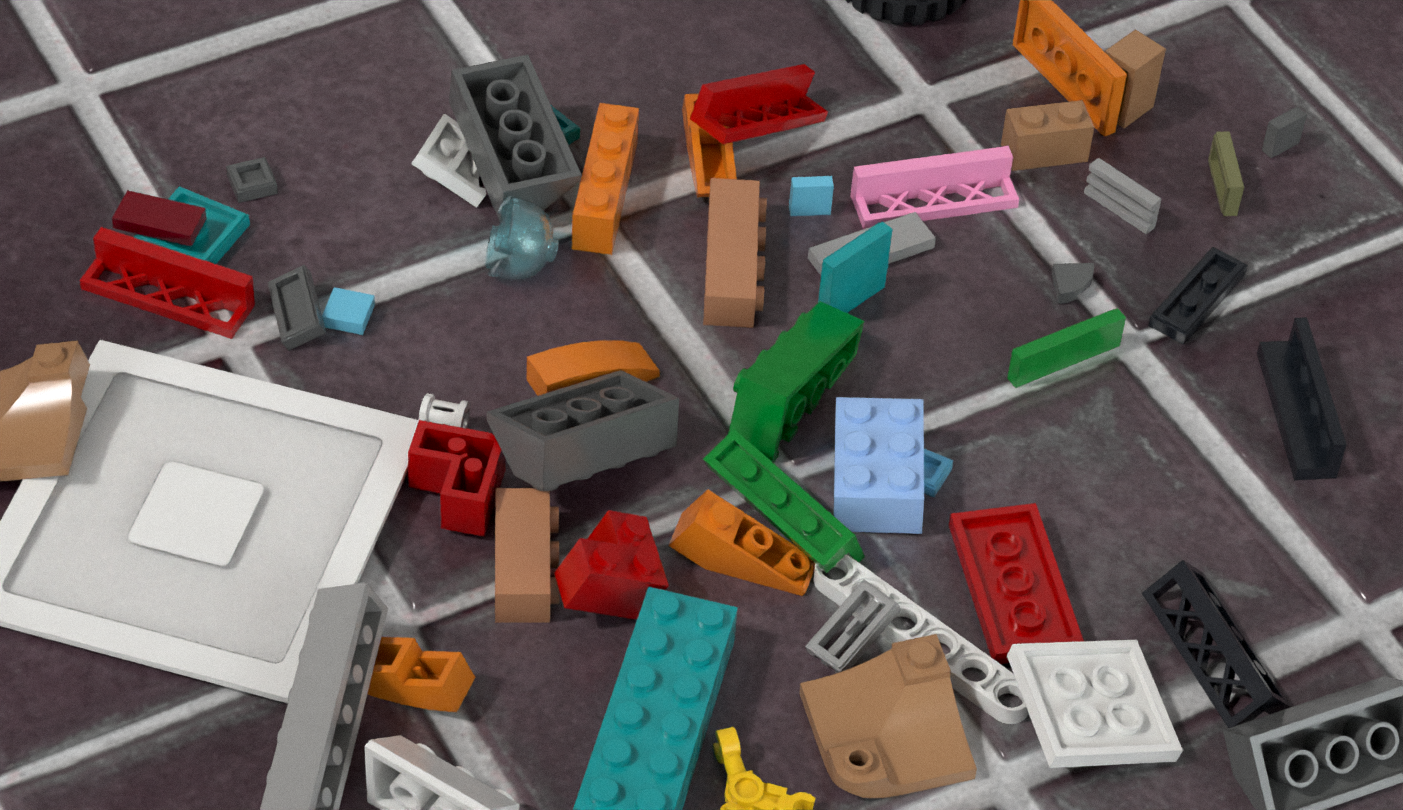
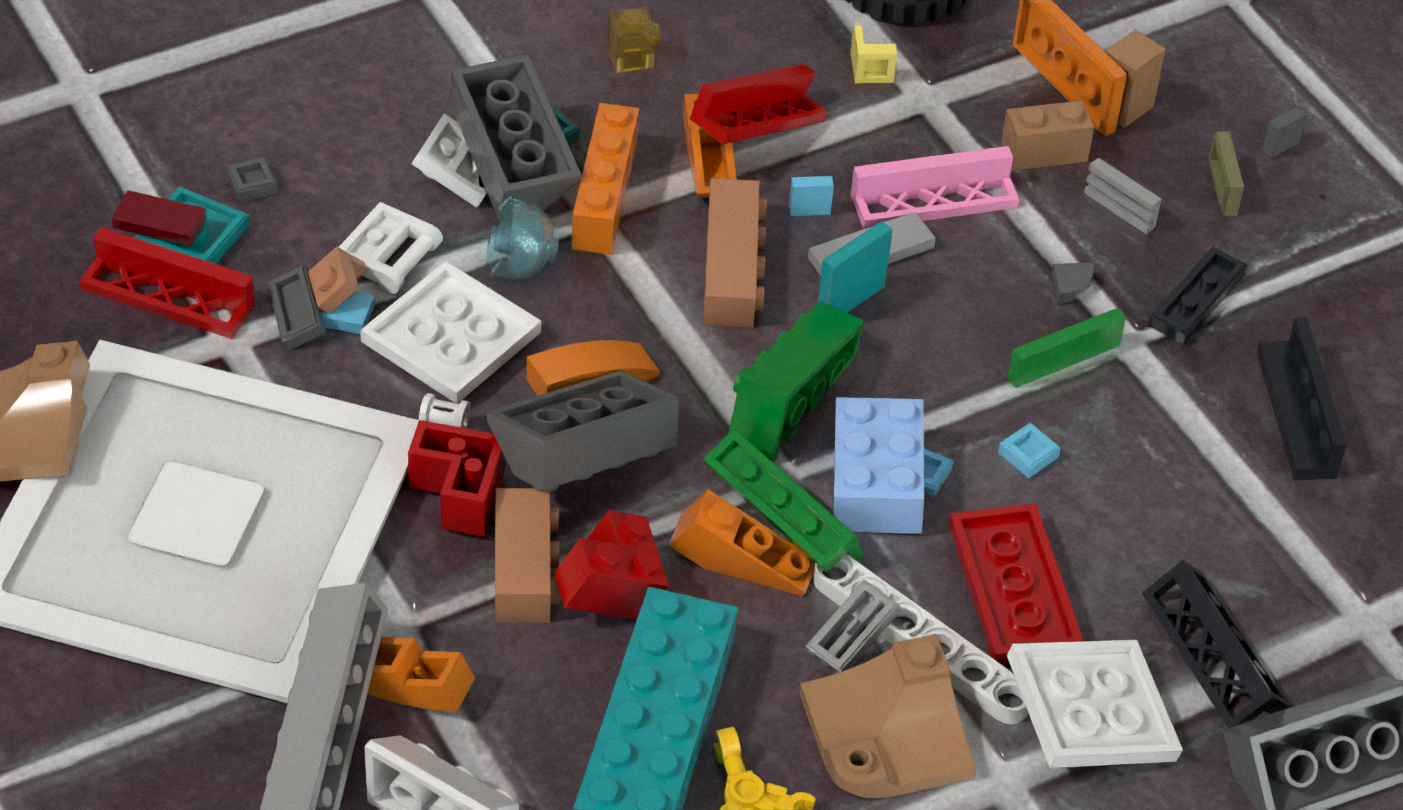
(335, 278): none -> nougat bracket
(381, 236): none -> white plate
(451, 331): none -> white plate
(632, 39): none -> clear yellow brick
(872, 61): none -> light yellow panel
(1029, 450): none -> medium azure tile

